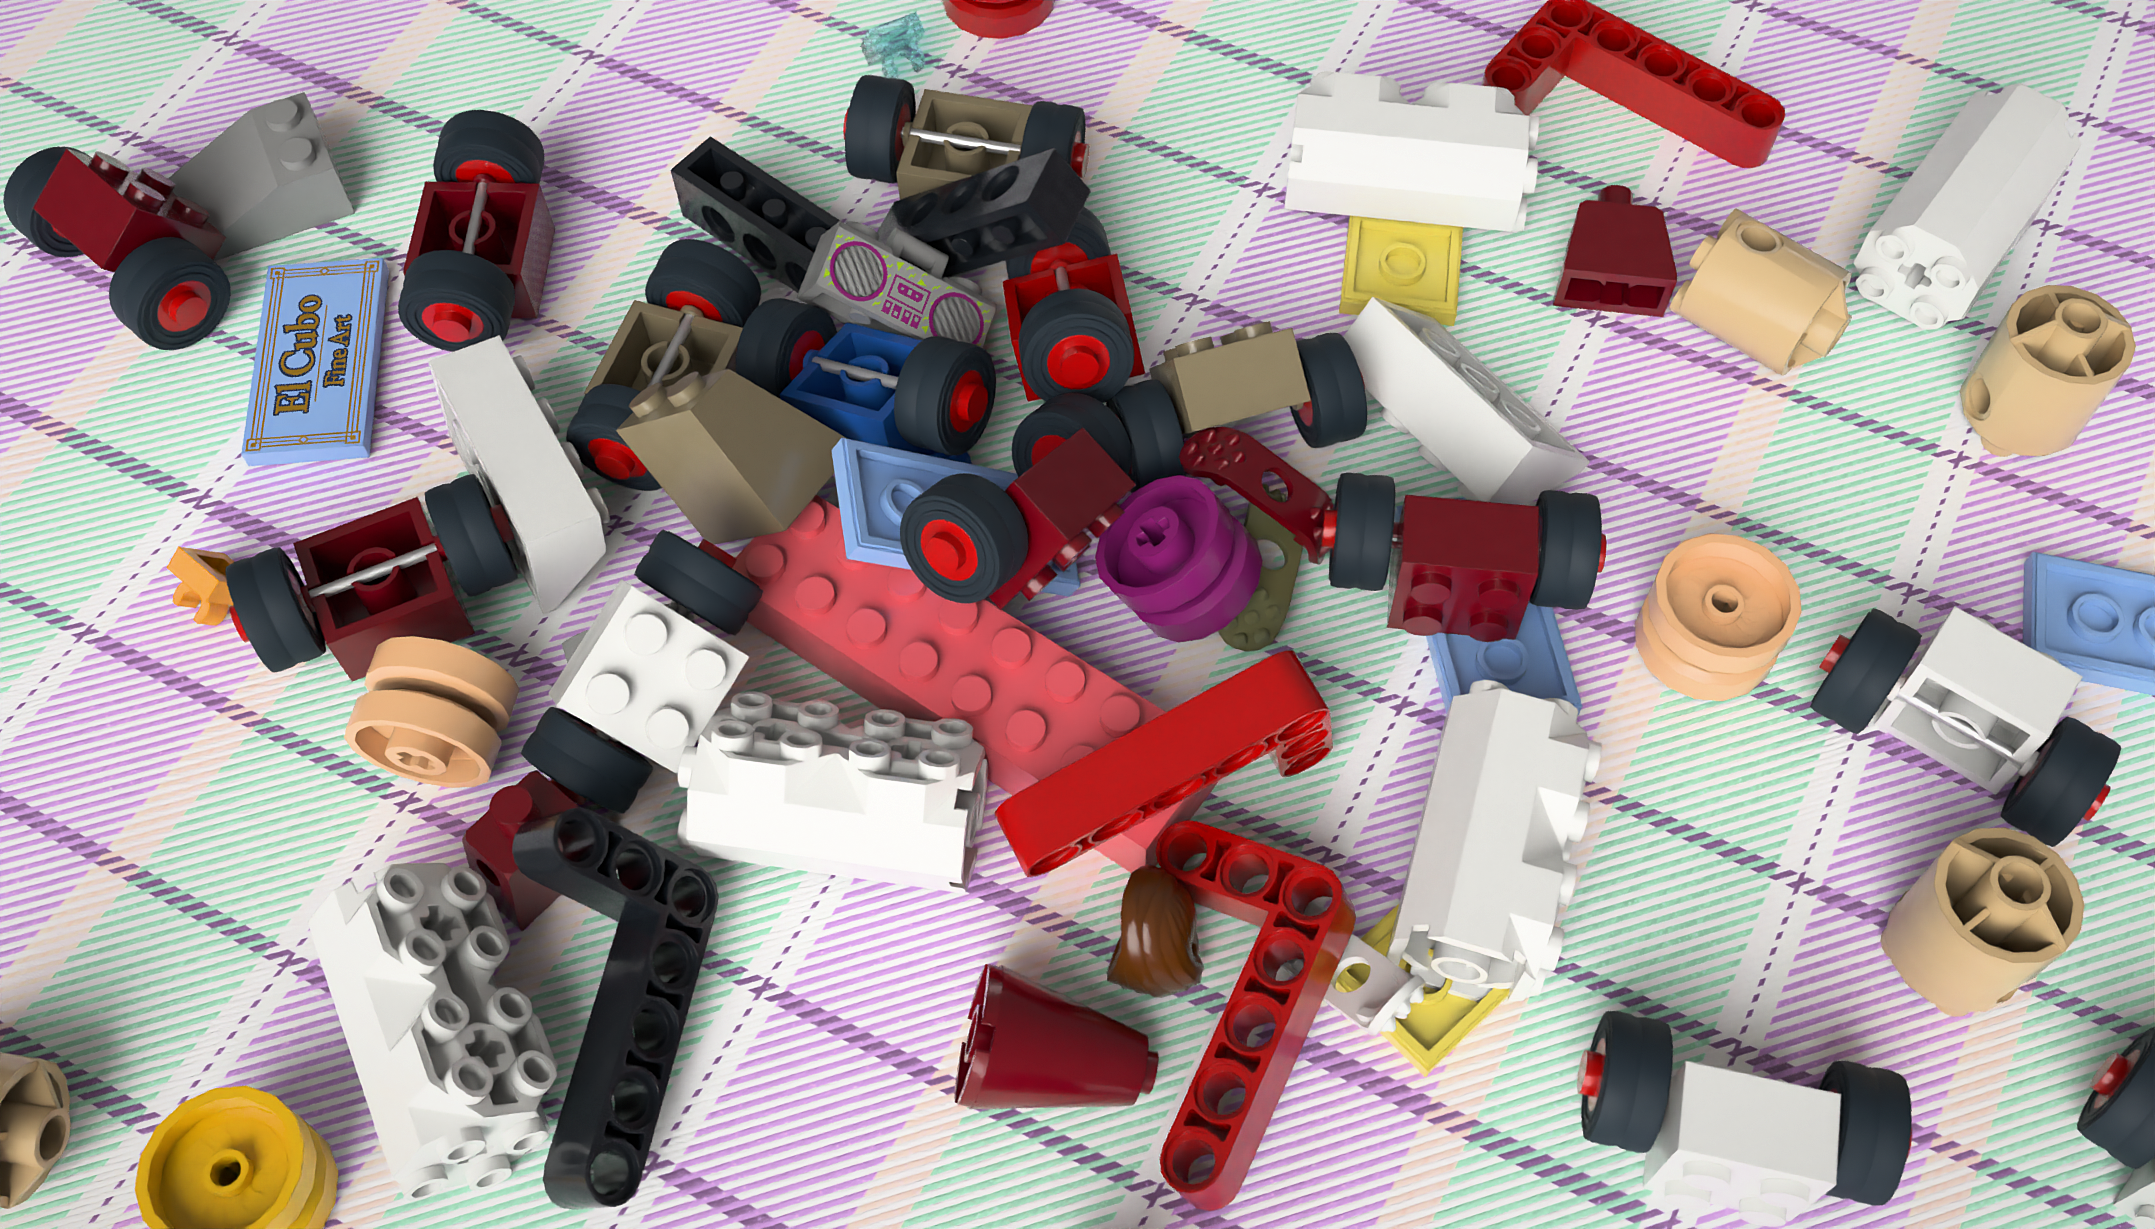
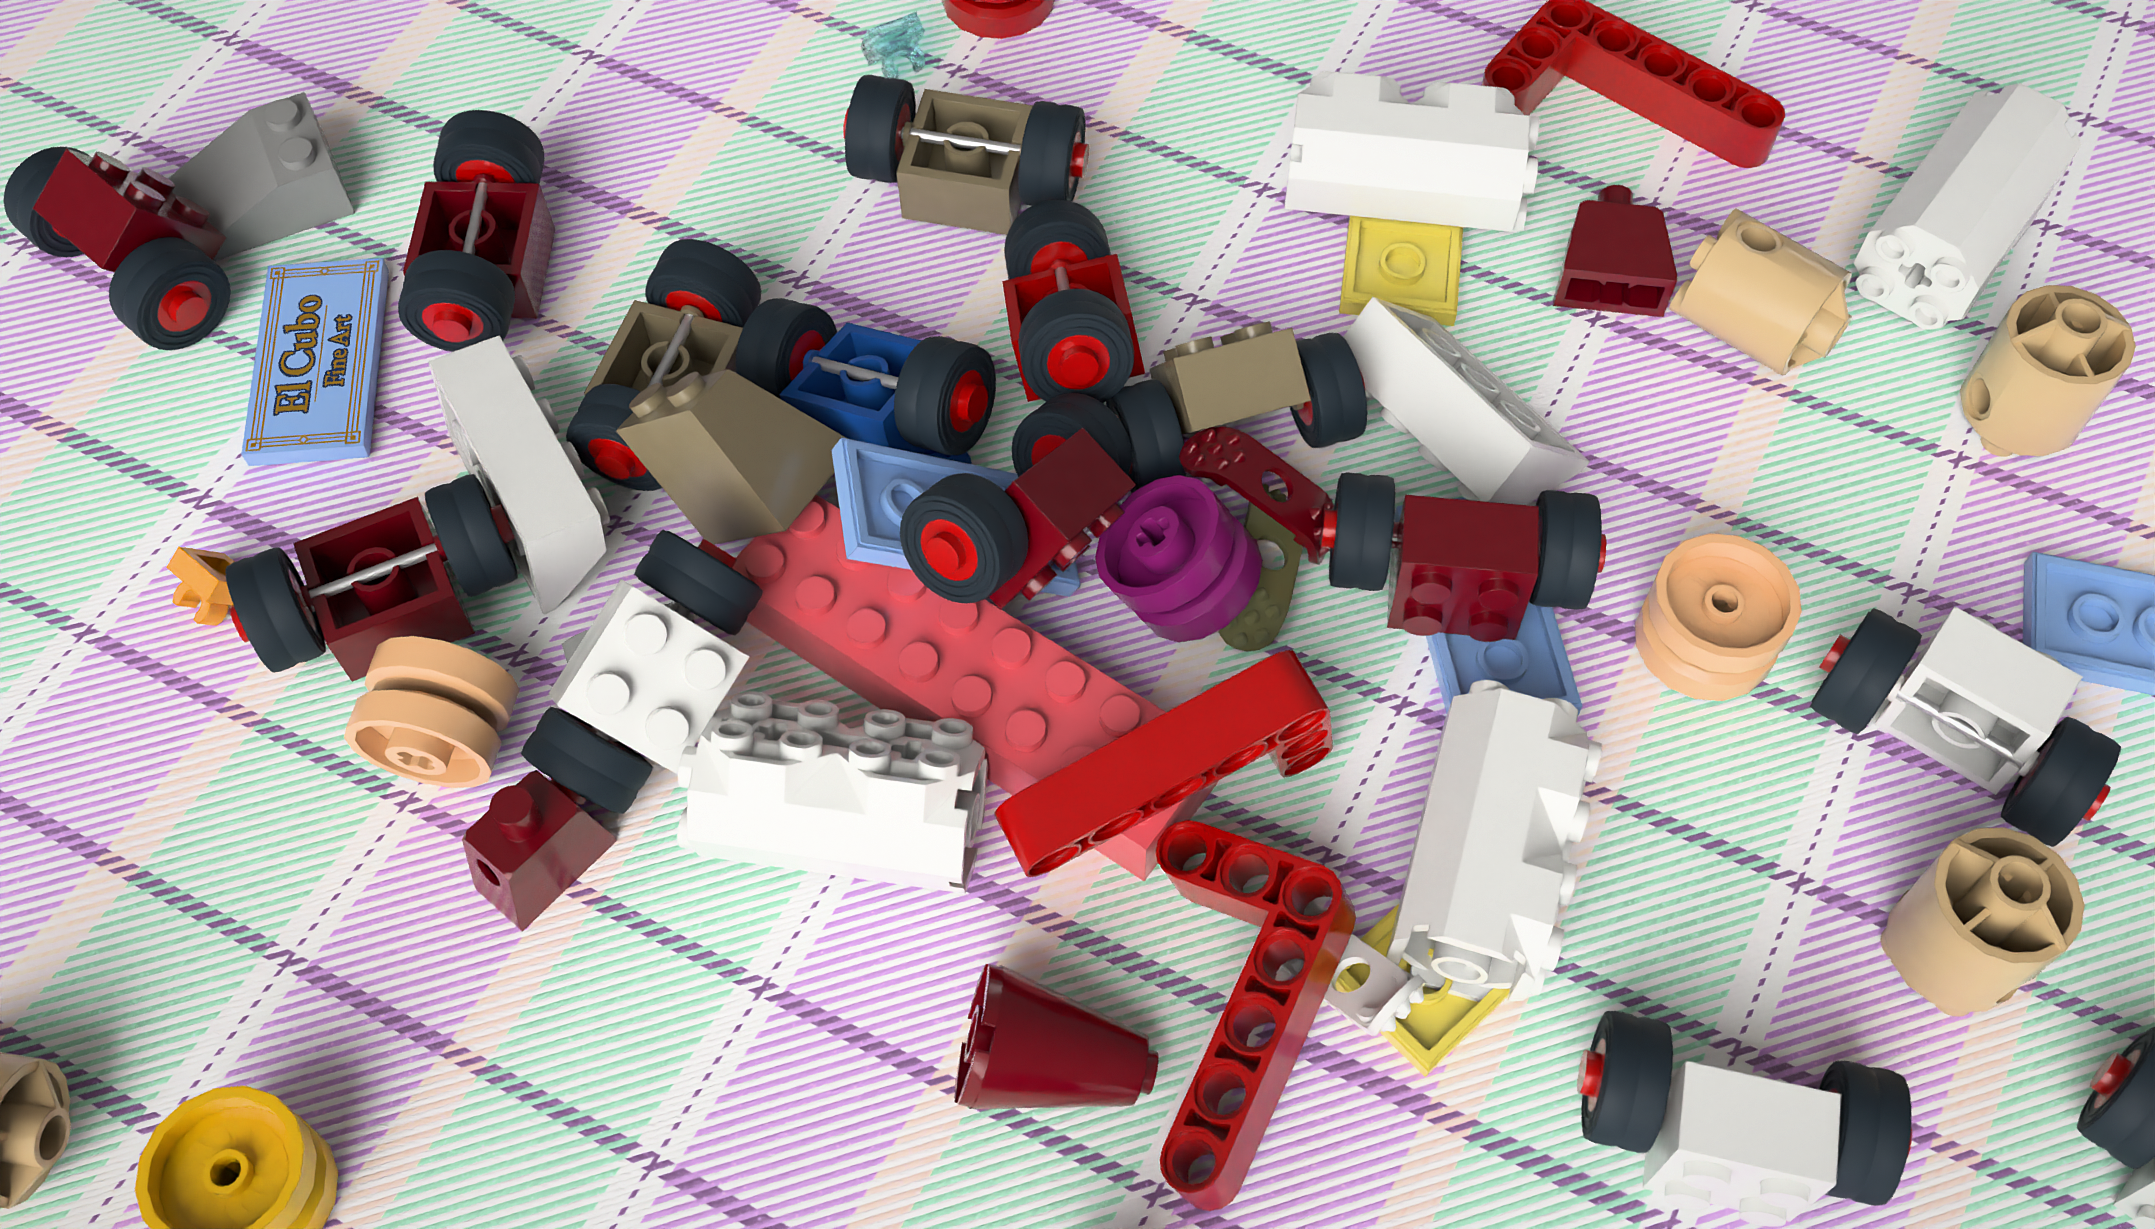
(435, 1043): white brick -> none
(663, 921): black beam -> none
(750, 211): black brick -> none
(874, 288): light grey piece -> none
(994, 212): black brick -> none
(1157, 936): reddish brown hair -> none

